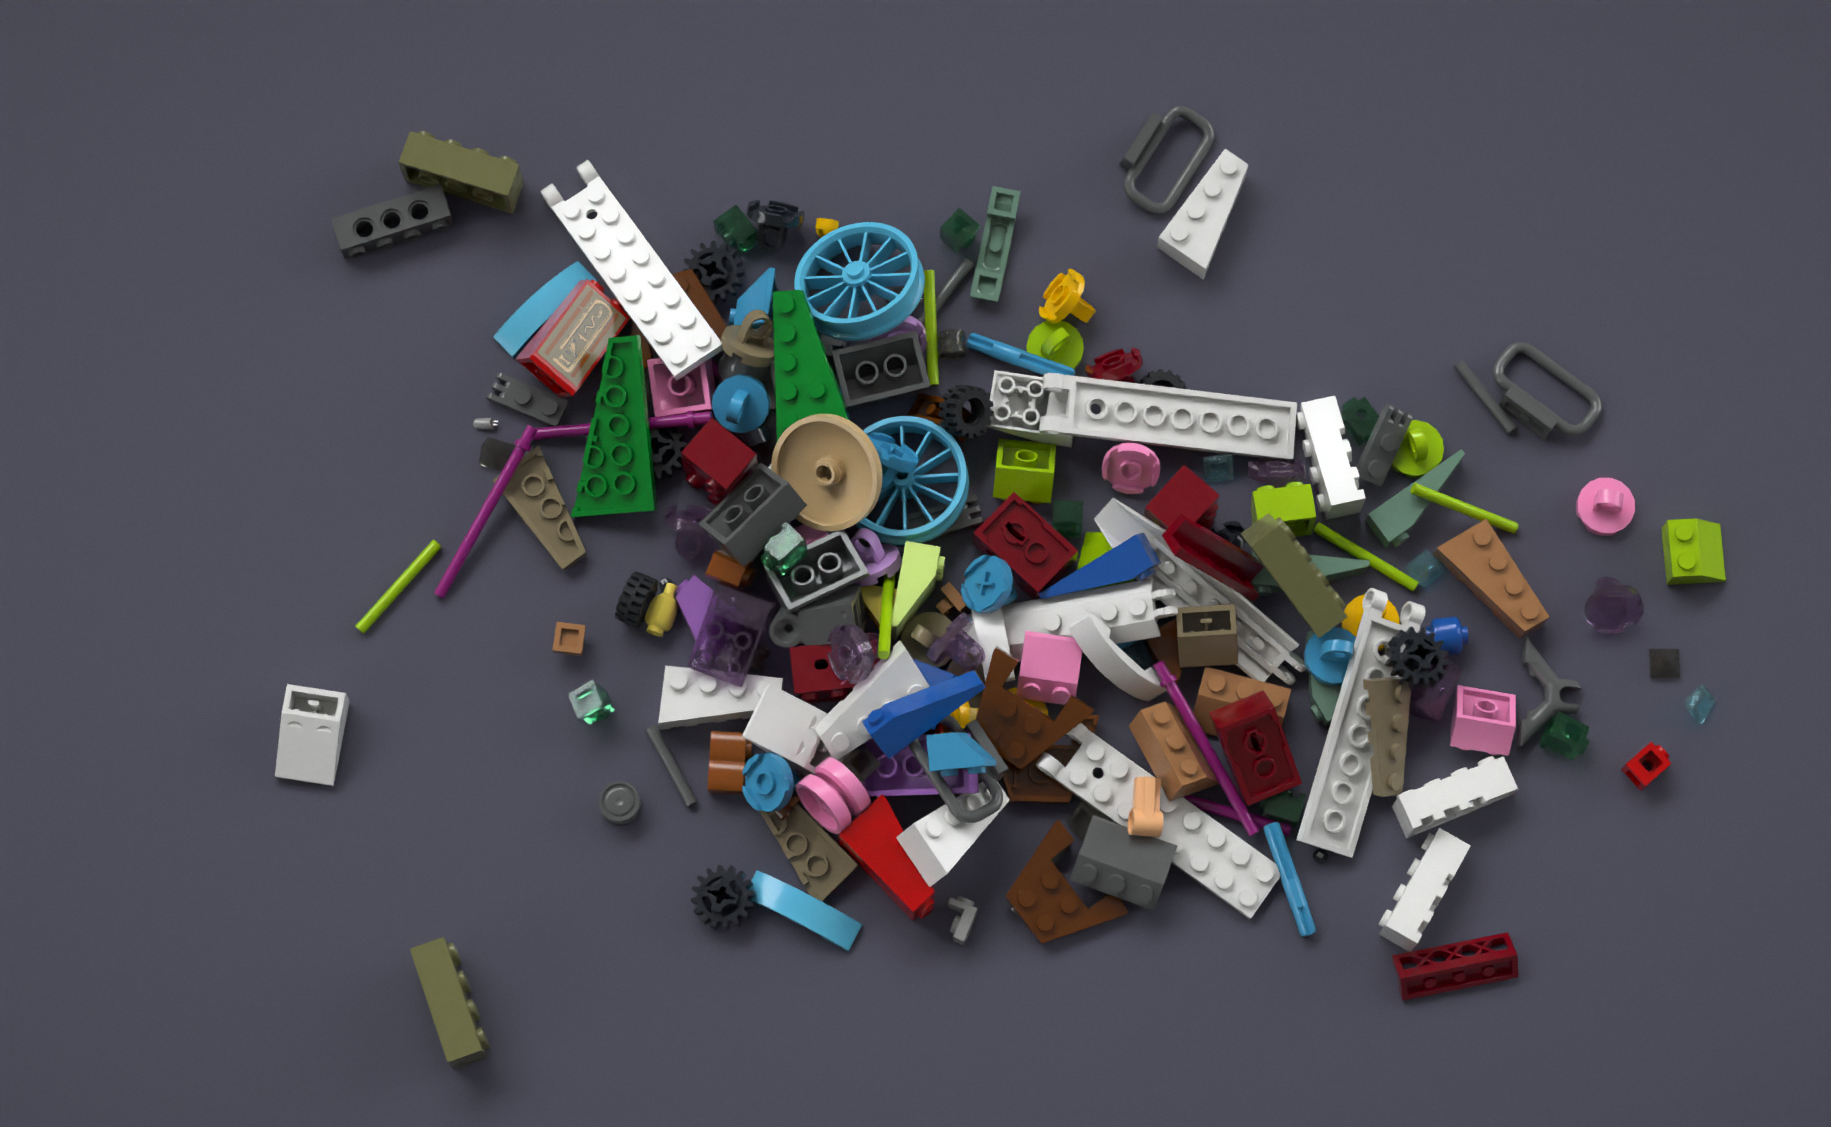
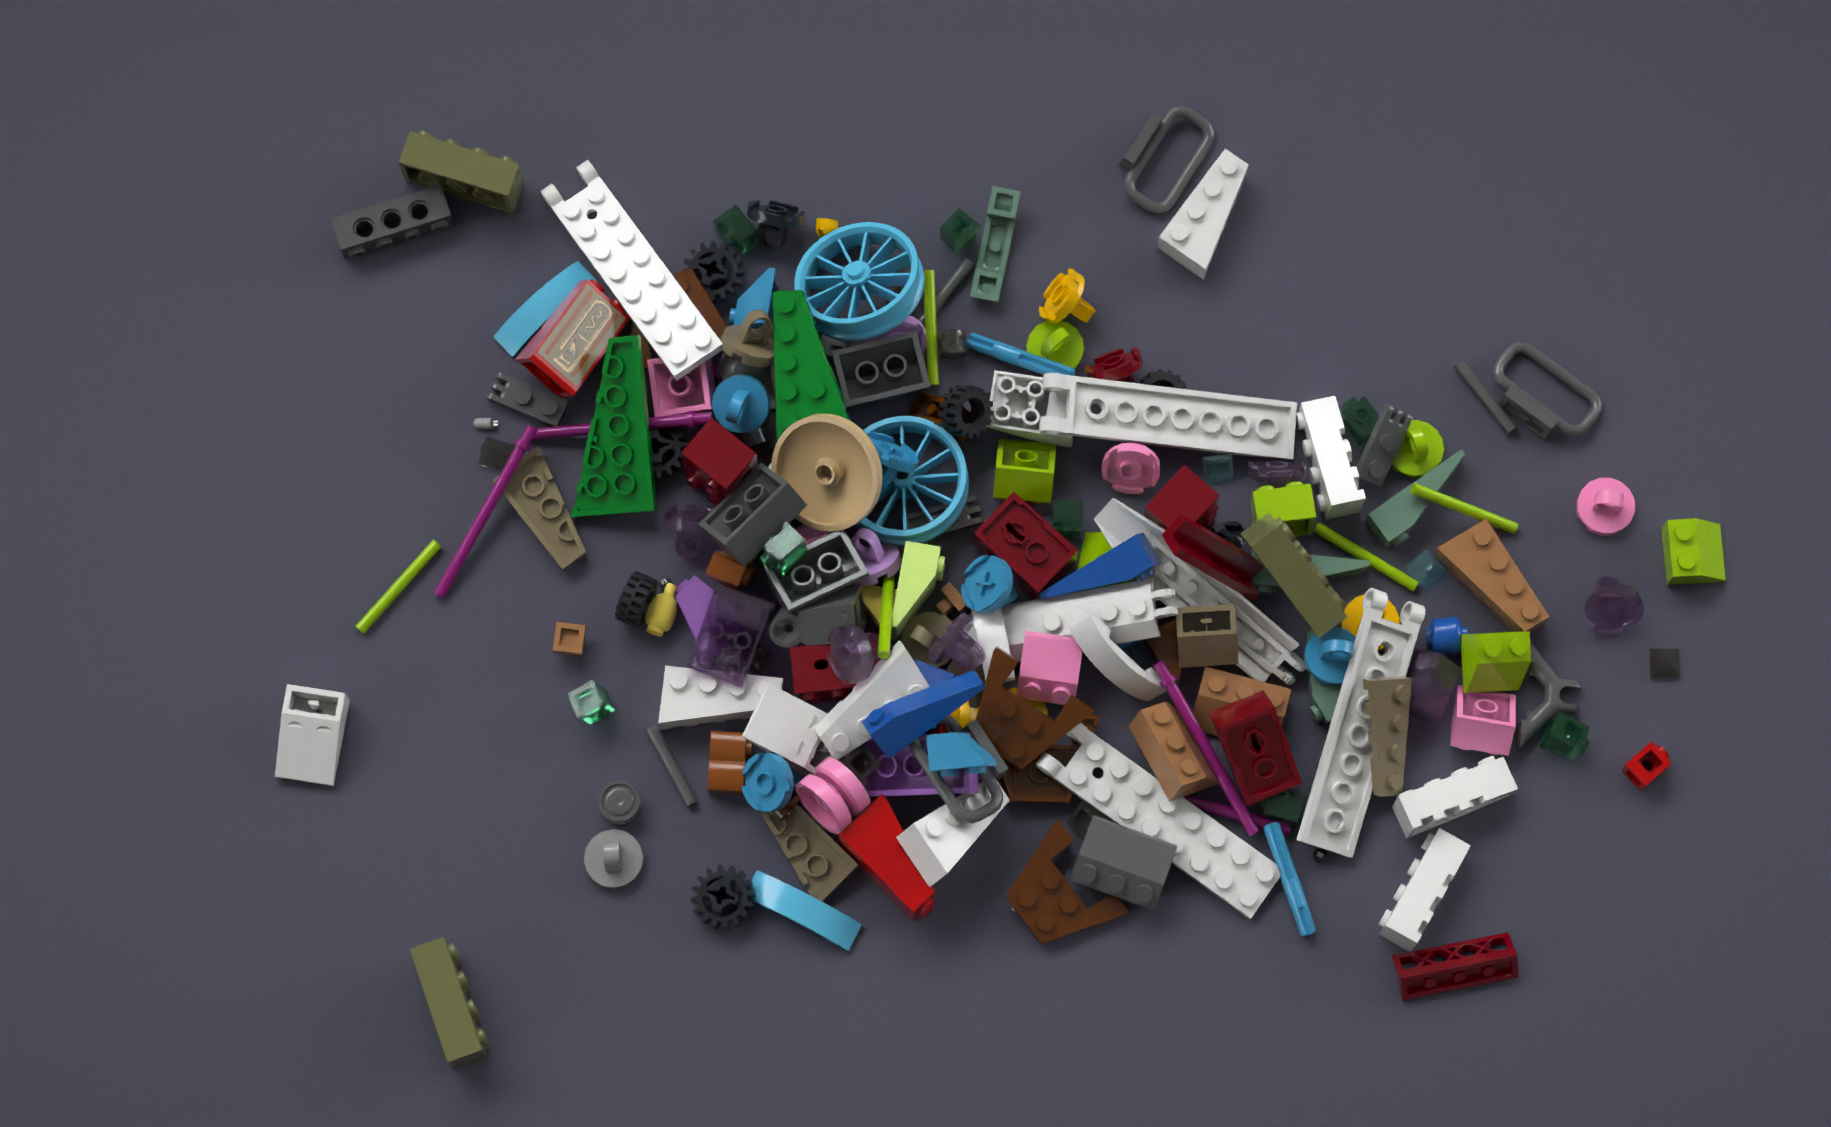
(613, 859): none -> light grey tile
(962, 925): light grey bracket -> none
(1145, 815): light nougat piece -> none
(1417, 658): black gear -> none
(1495, 661): none -> lime slope
(1700, 703): clear light blue slope -> none

